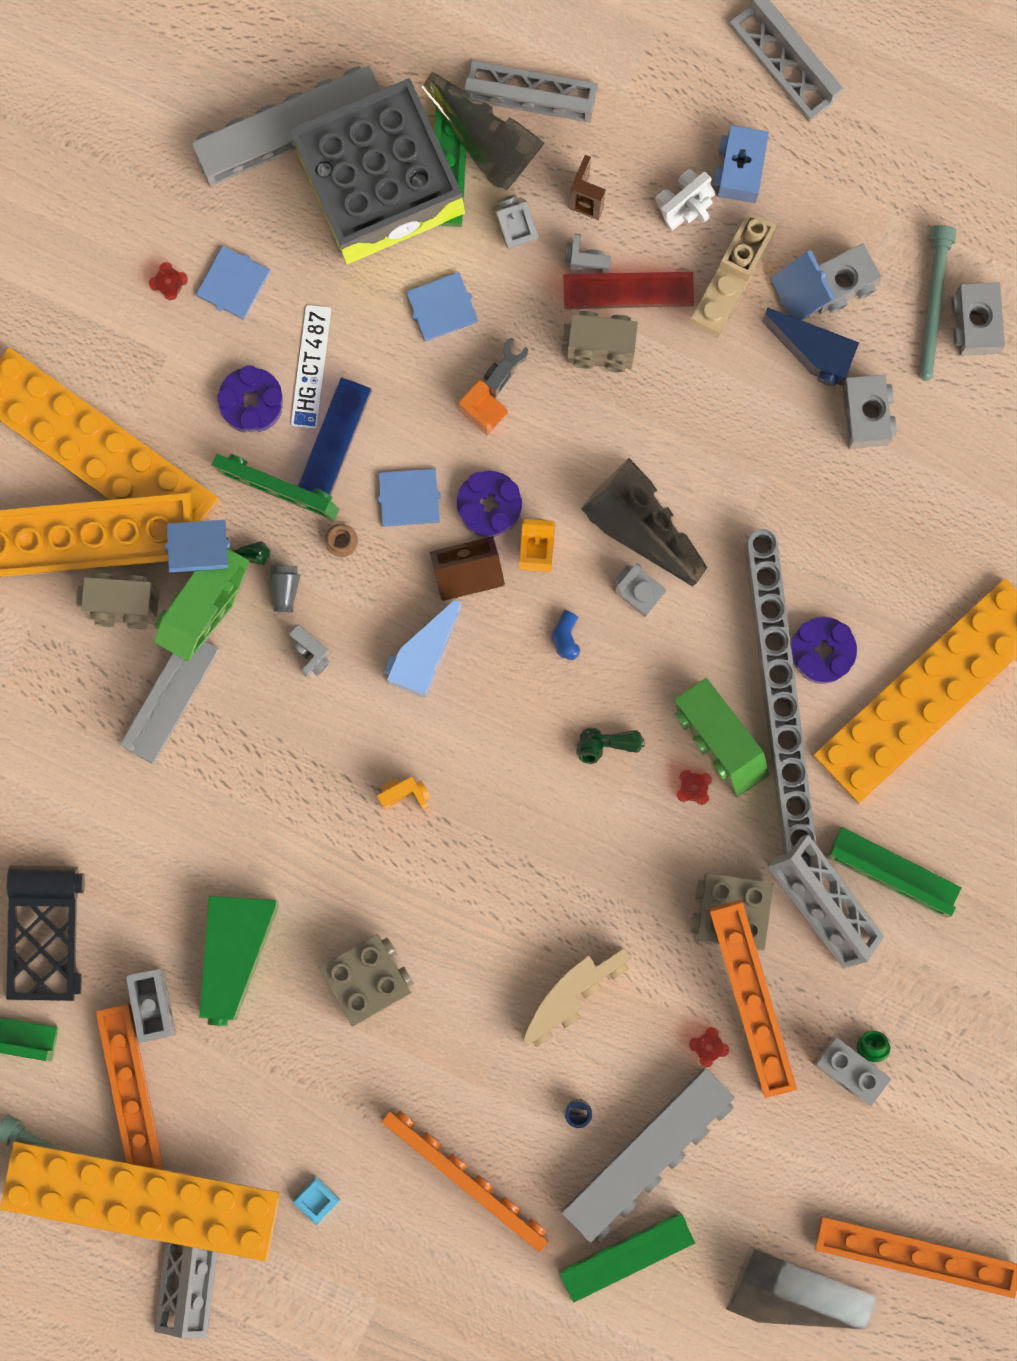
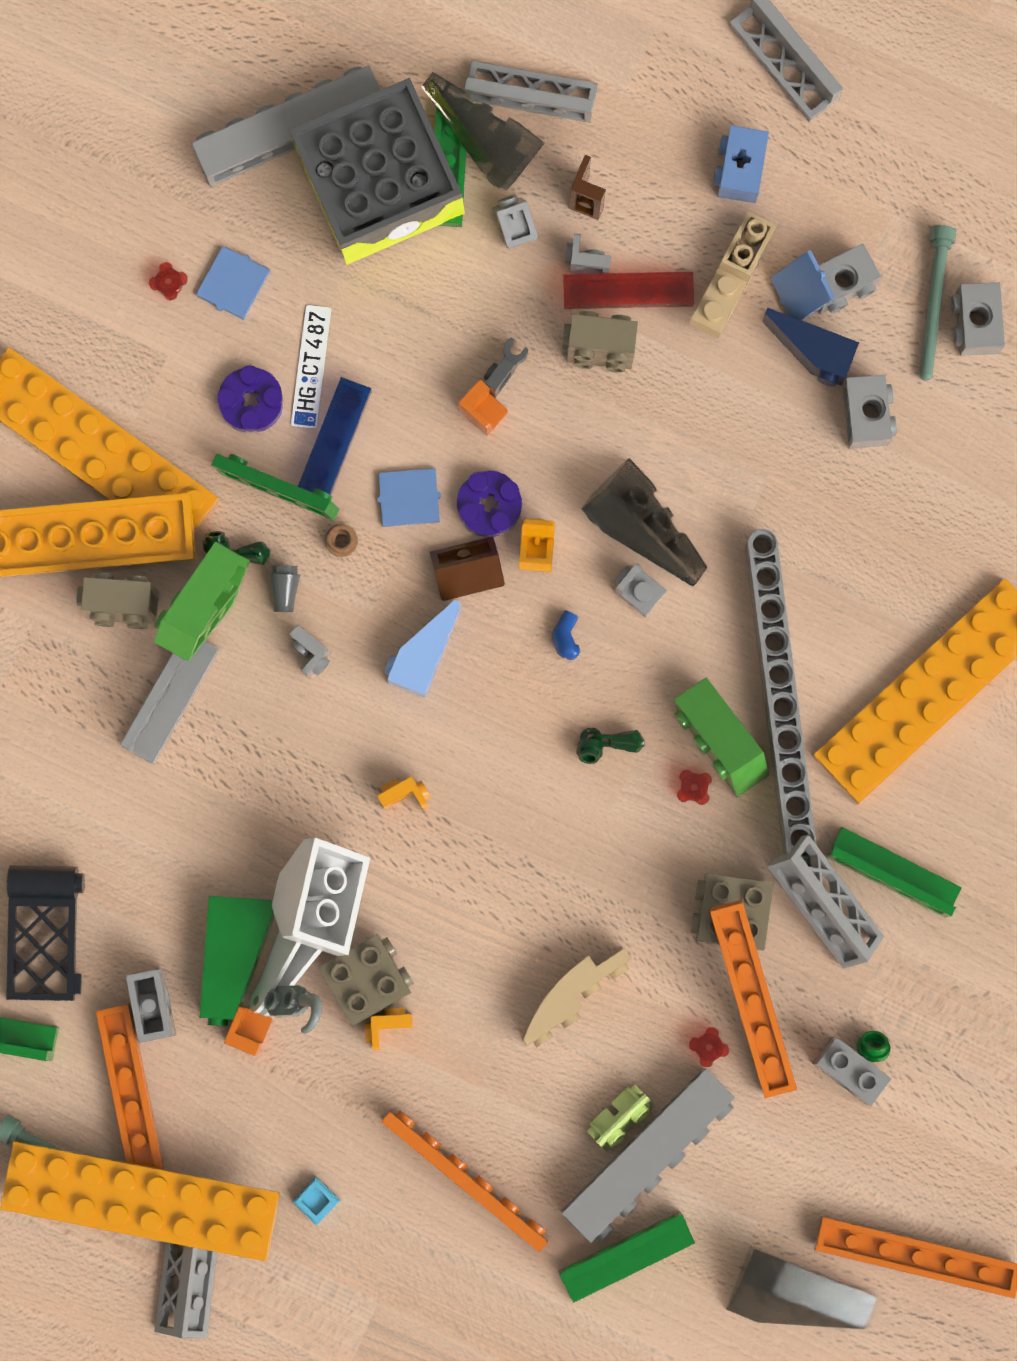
(197, 546): medium blue piece -> none
(248, 1031): none -> orange panel
(315, 913): none -> white slope
(393, 1019): none -> light orange bracket
(442, 306): medium blue piece -> none
(577, 1119): dark blue hinge -> none
(611, 1129): none -> yellowish green hinge
(689, 202): white hips -> none
(809, 662): dark purple plate -> none

